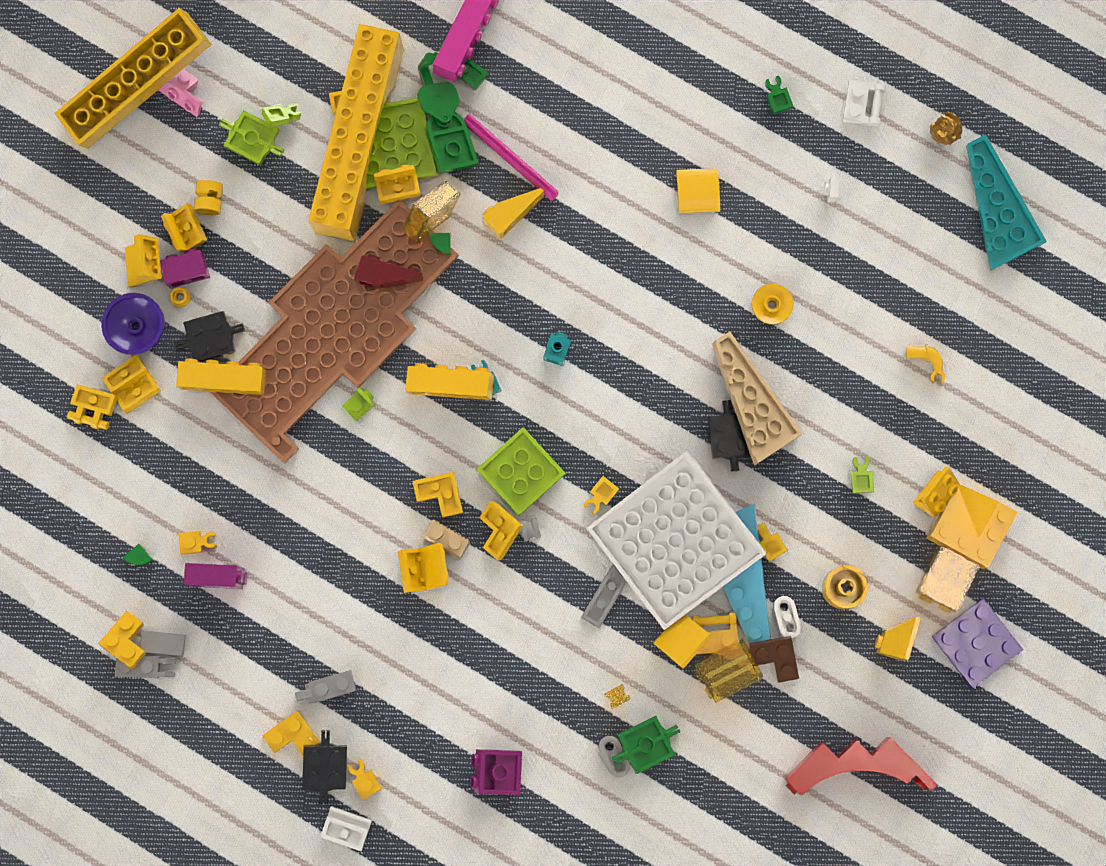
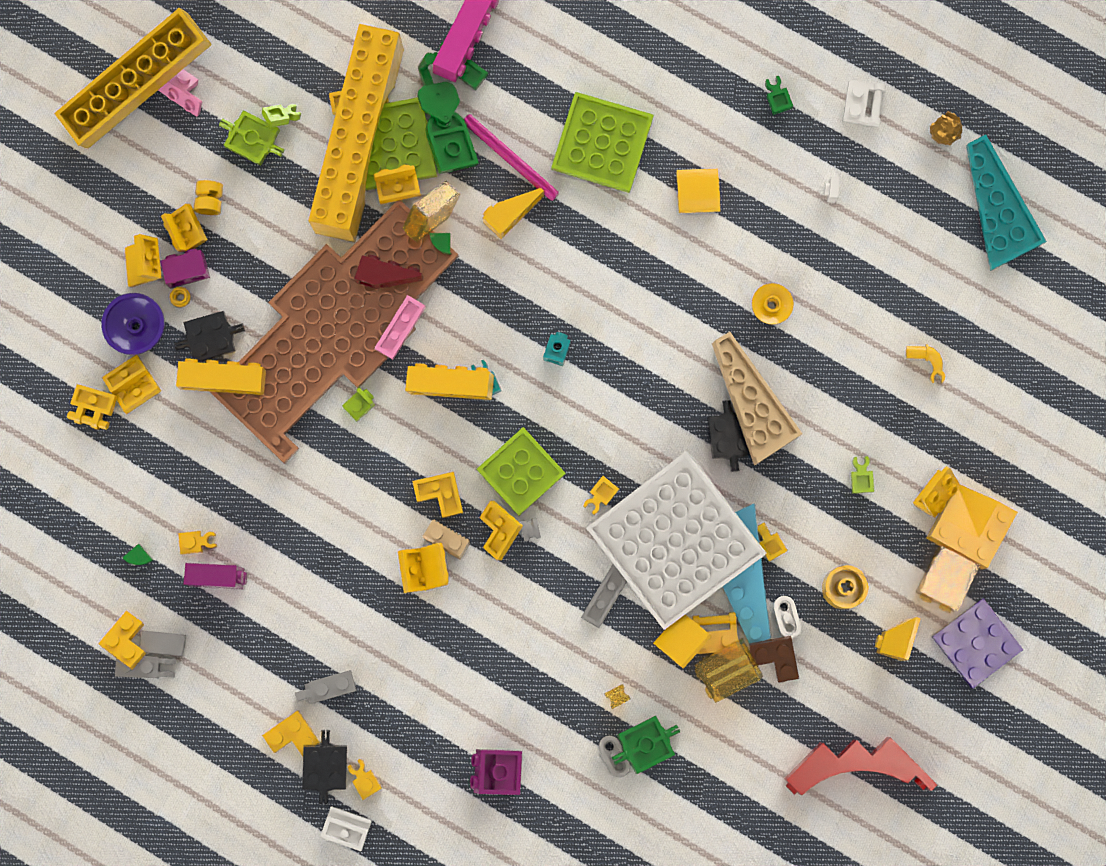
(400, 327): none -> bright pink plate
(602, 142): none -> lime plate

